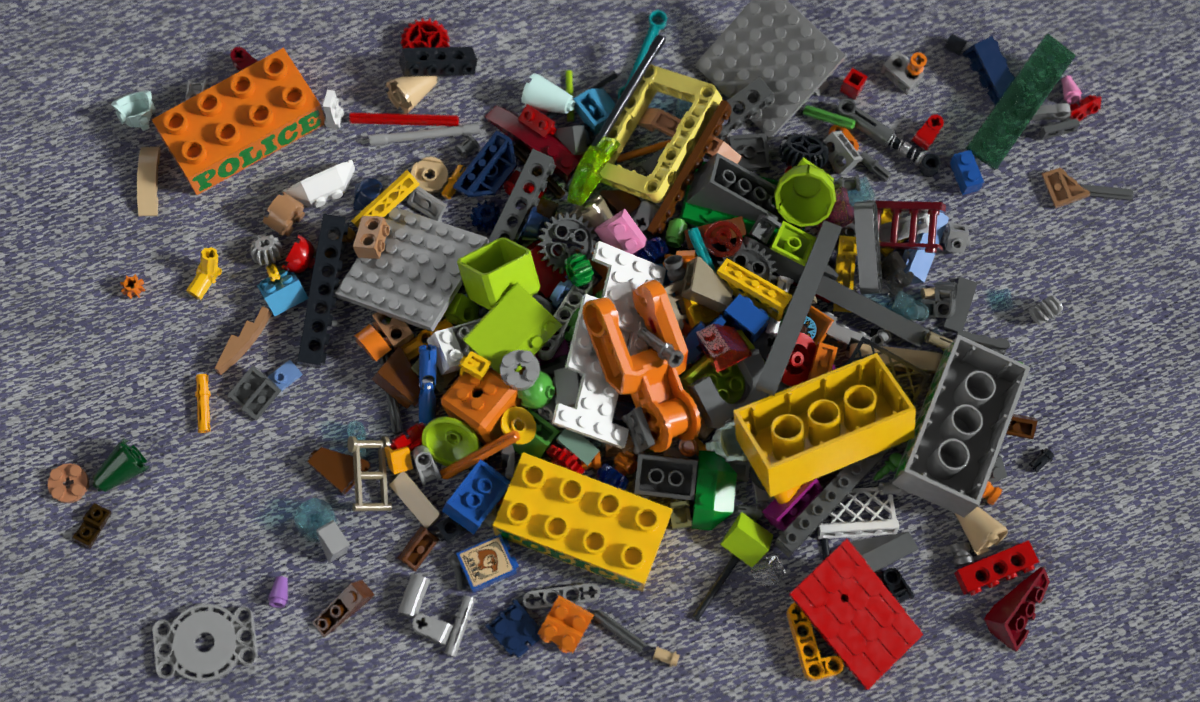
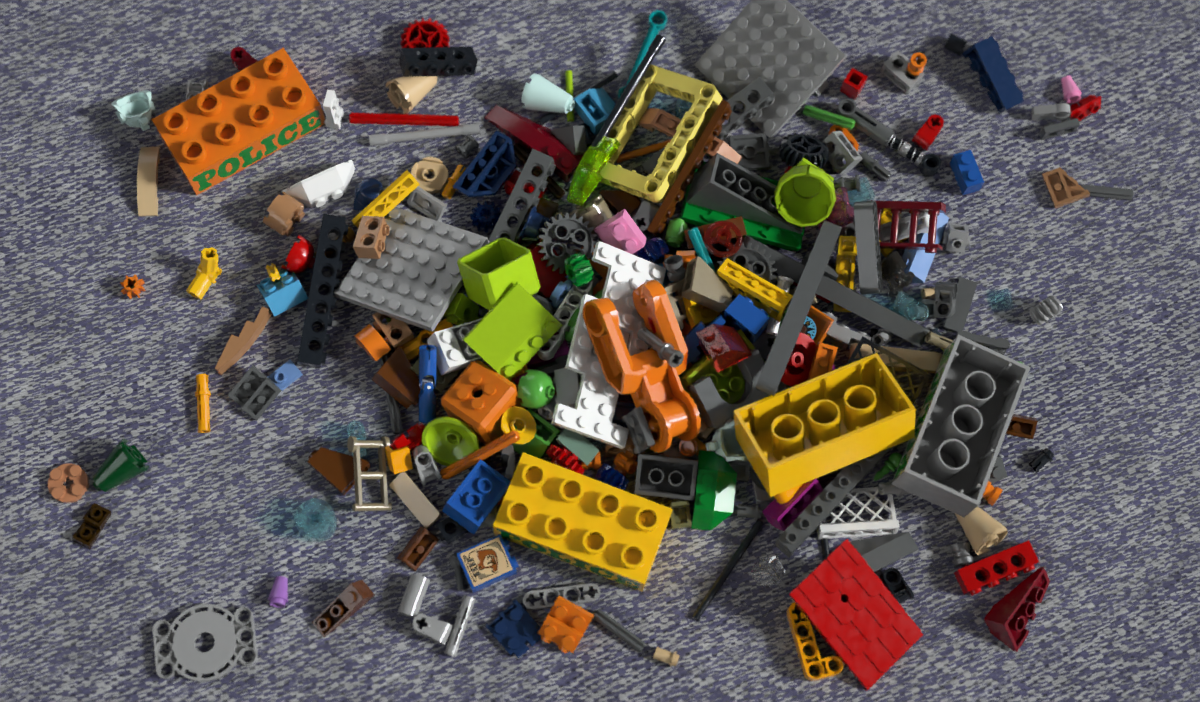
(266, 250): light grey gear -> none
(332, 541): light grey slope -> none
(474, 365): yellow bracket -> none
(523, 359): light grey plate -> none
(537, 121): red hinge -> none
(747, 540): lime slope -> none
(764, 227): dark grey bracket -> none
(793, 243): lime slope -> none
(1020, 101): clear green plate -> none

